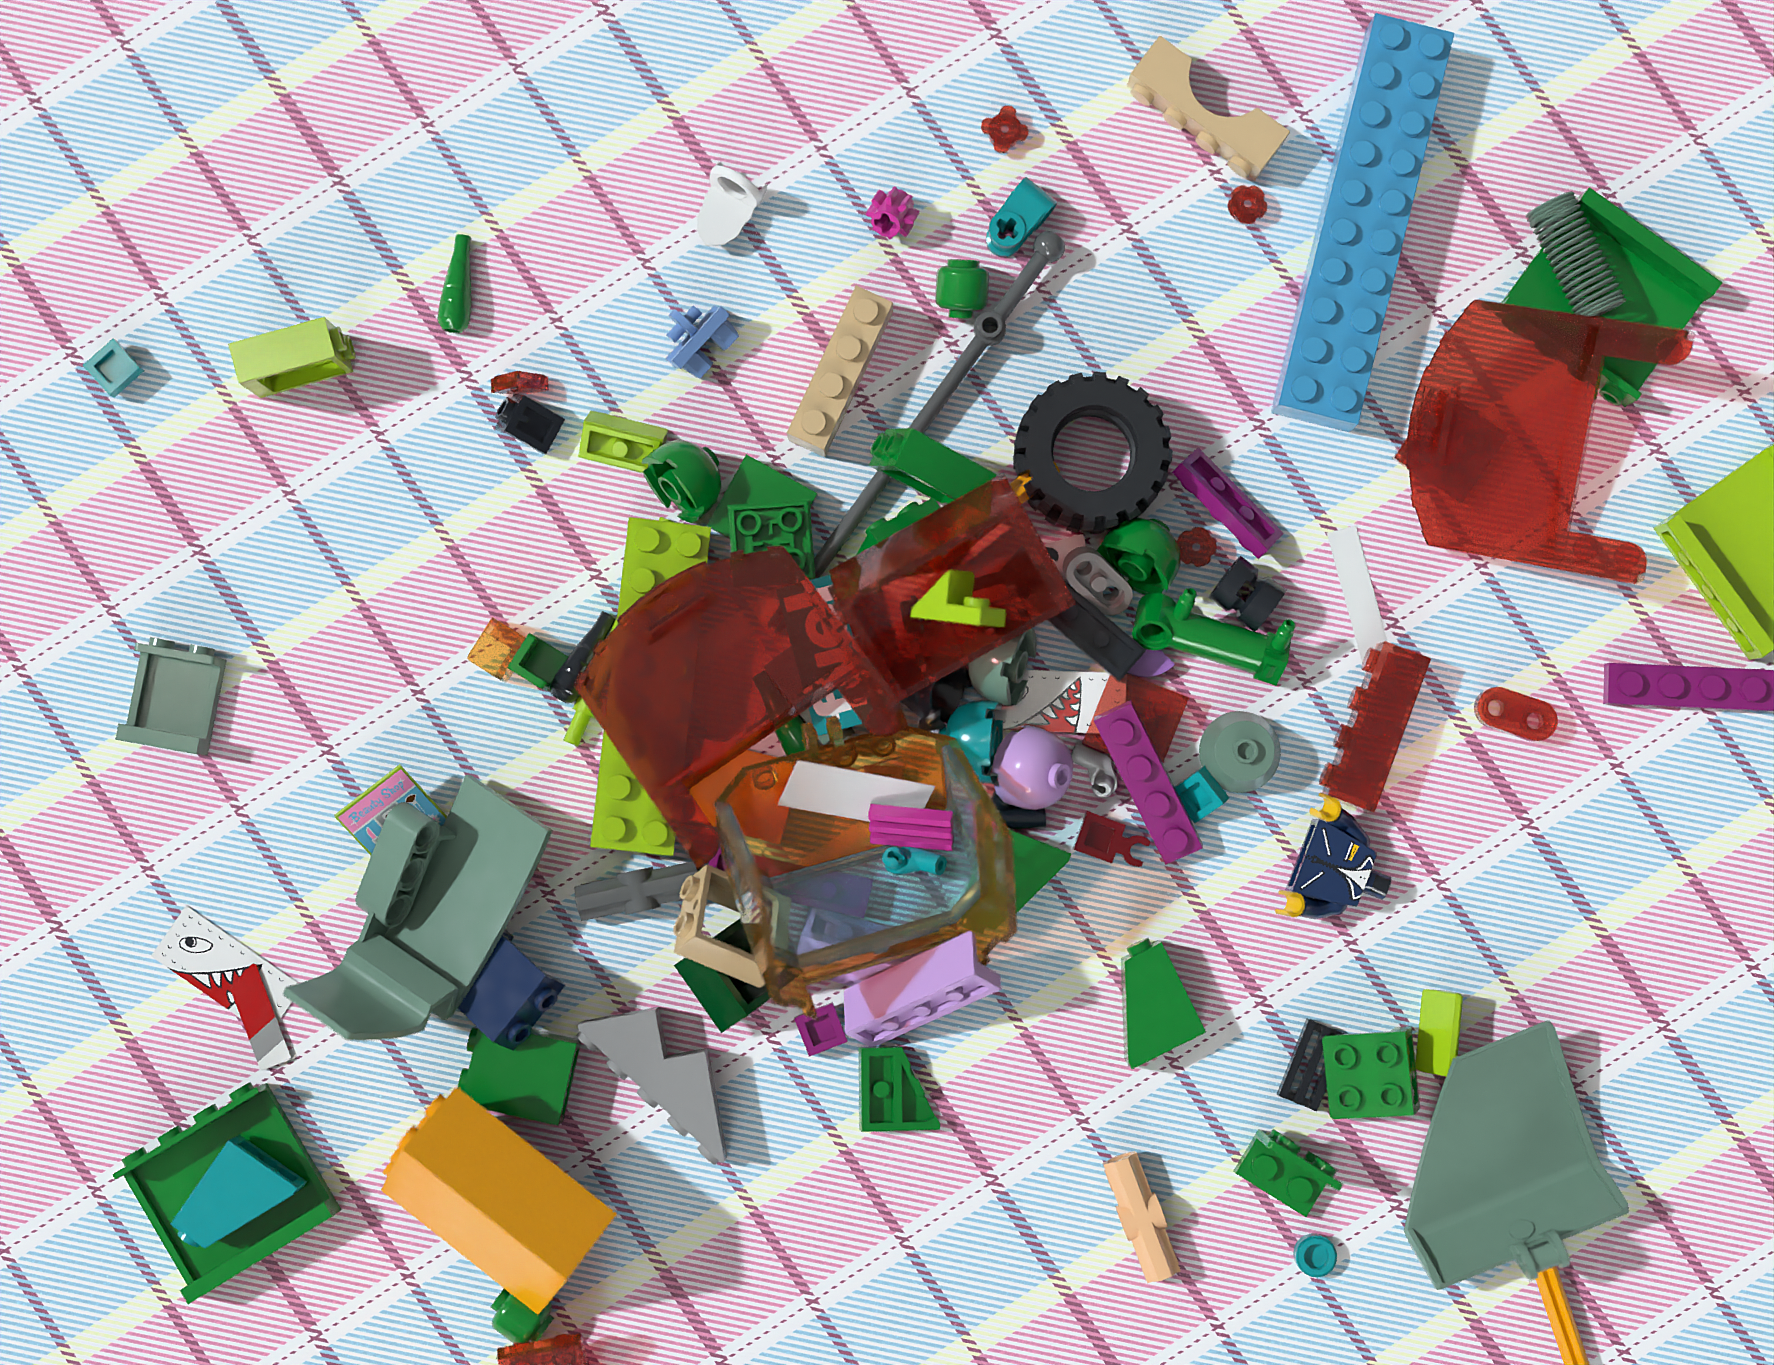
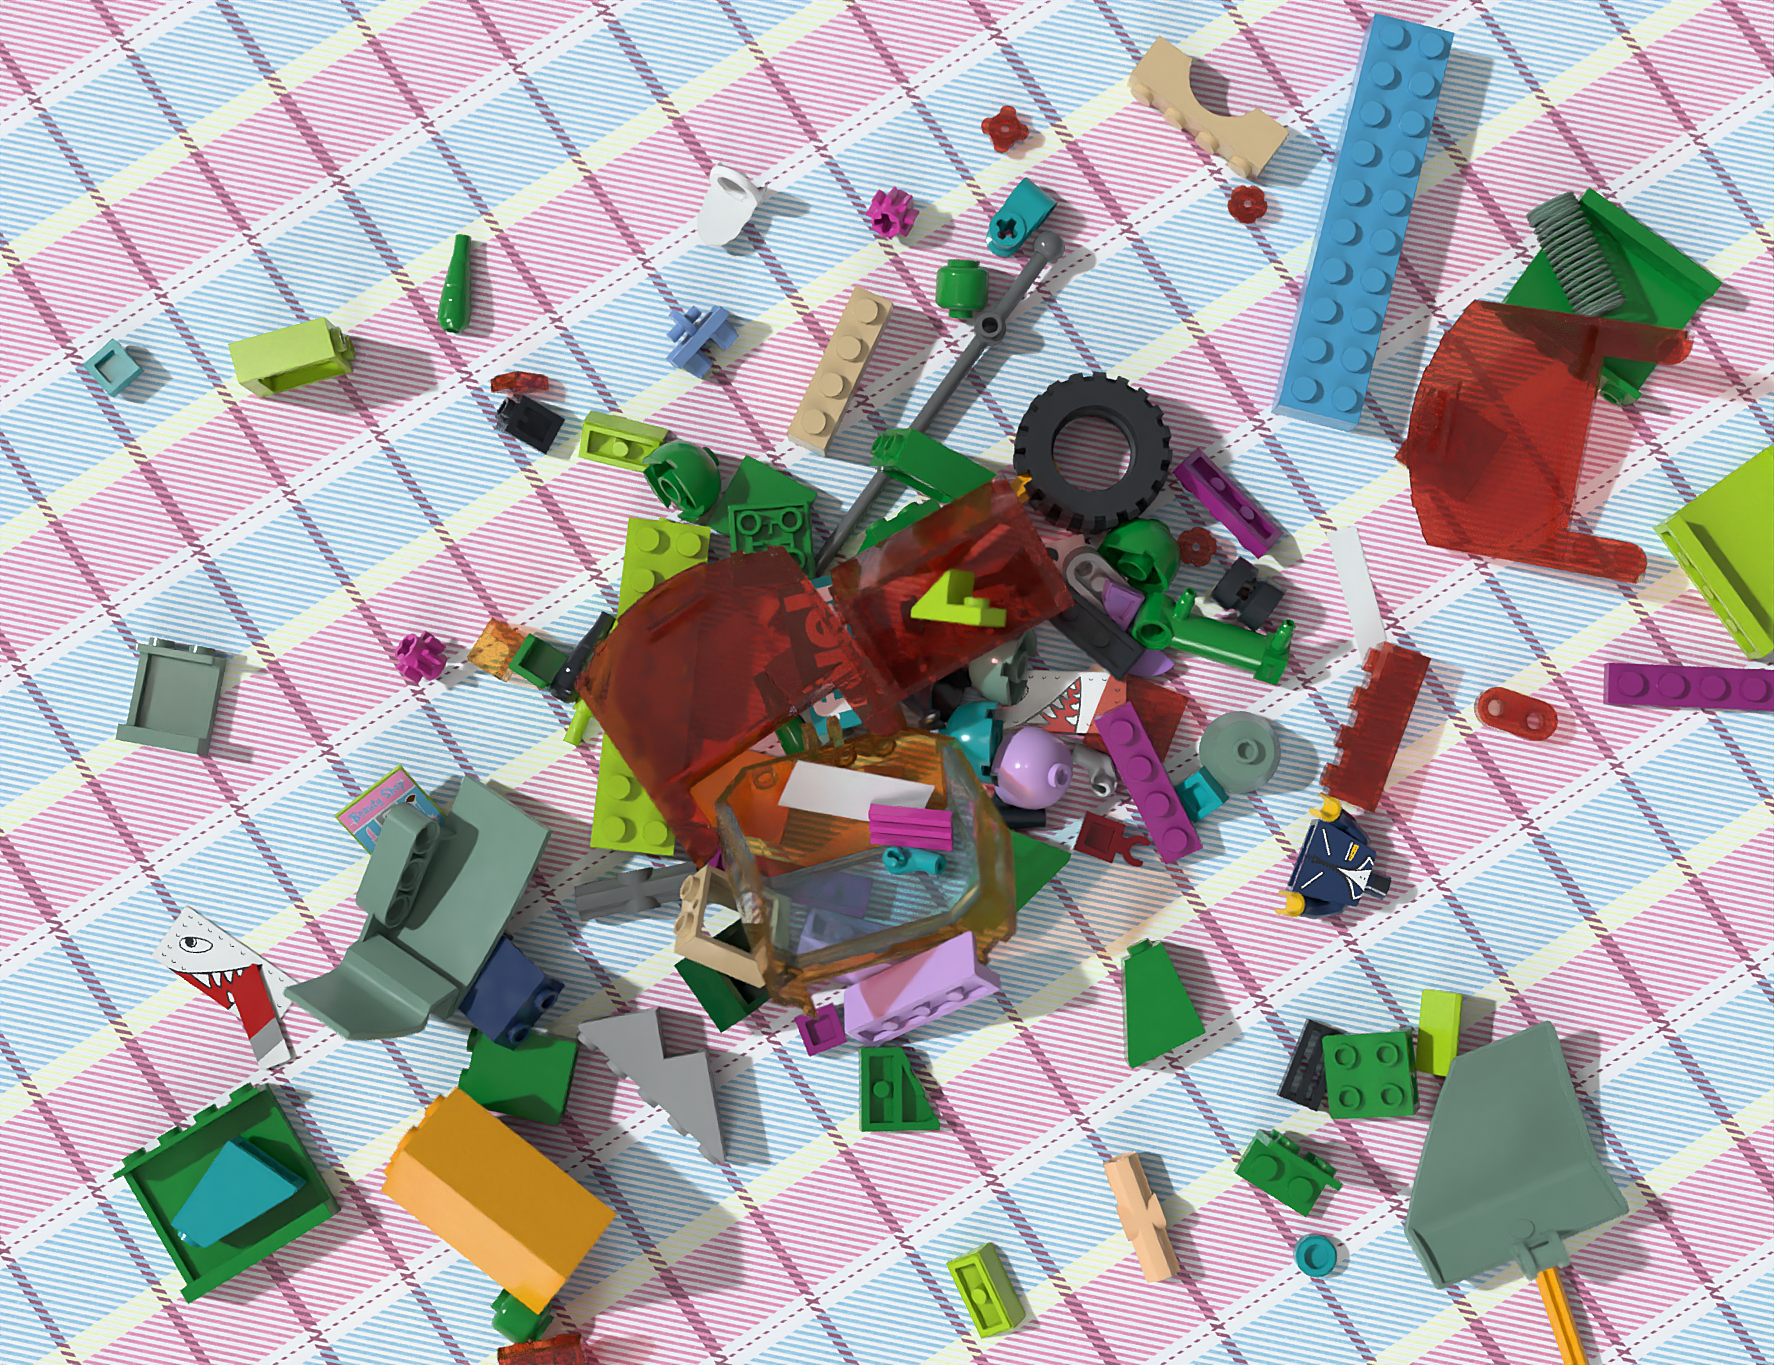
(420, 657): none -> dark pink gear
(986, 1290): none -> lime slope
(1121, 602): none -> medium lavender tile

